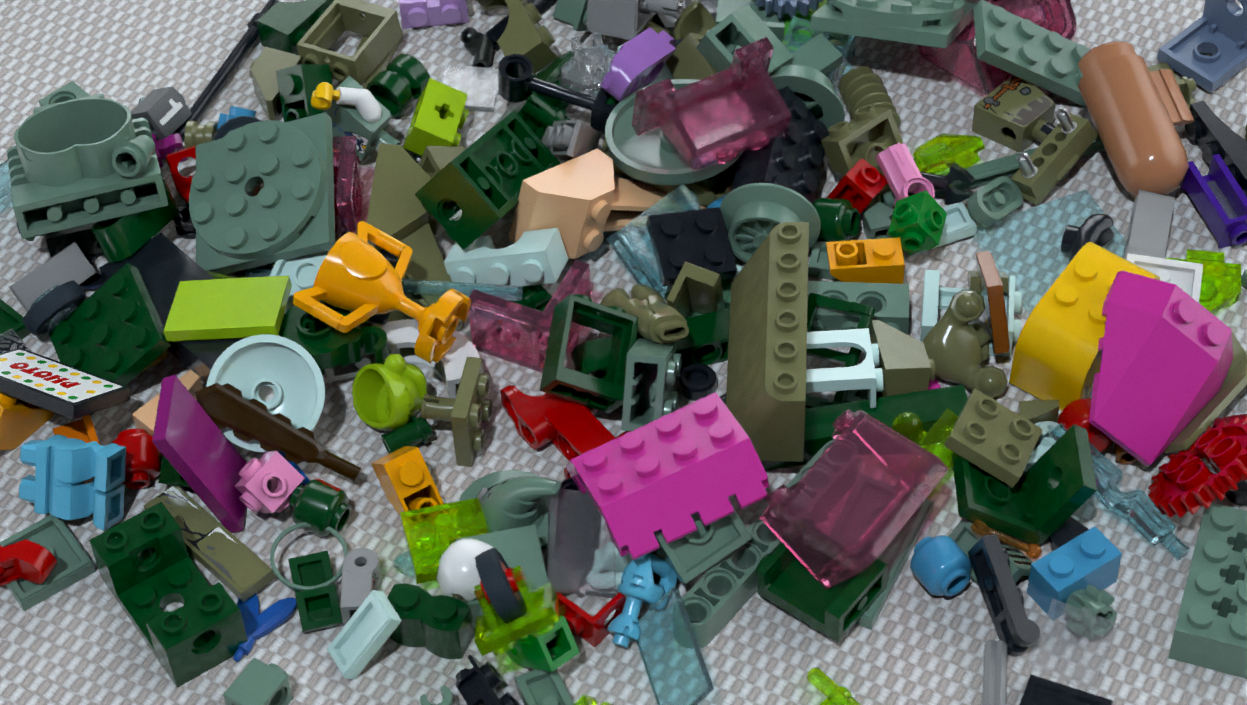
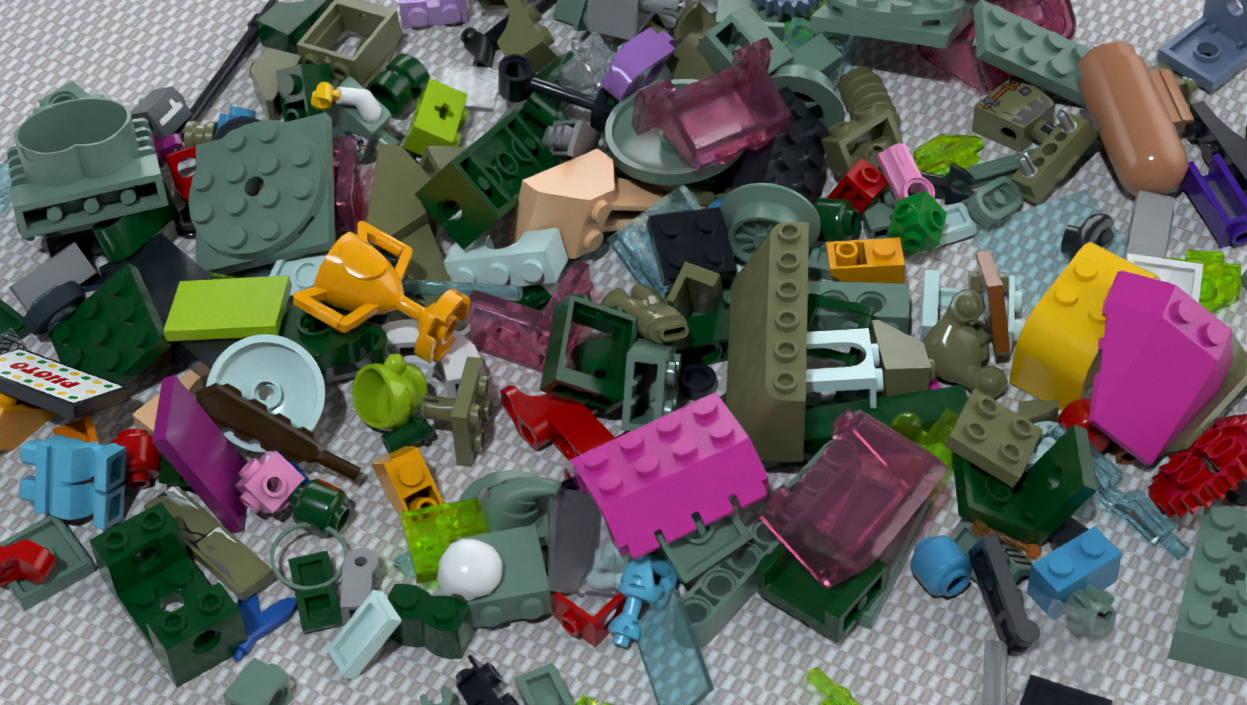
(133, 156): sand green cone -> none
(505, 610): clear neon green plate -> none
(537, 651): green leg -> none

